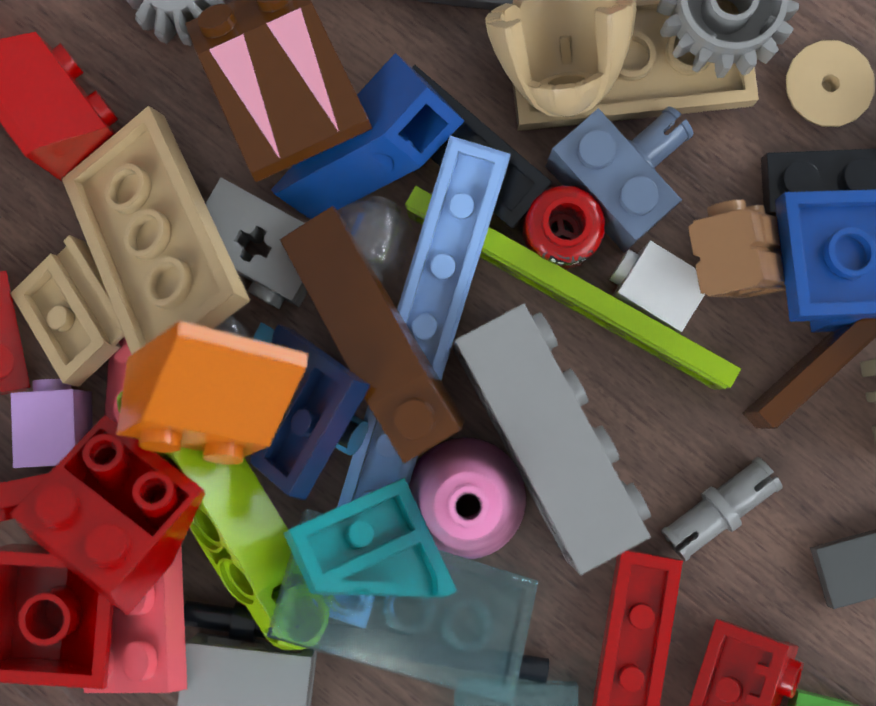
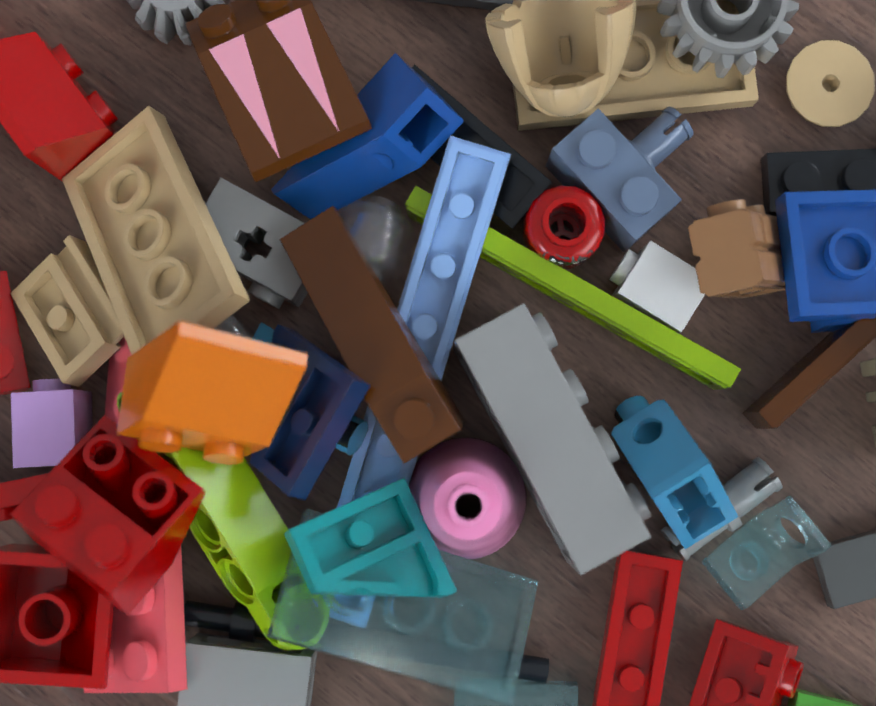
(672, 469): none -> dark azure torso
(763, 552): none -> clear light blue bracket

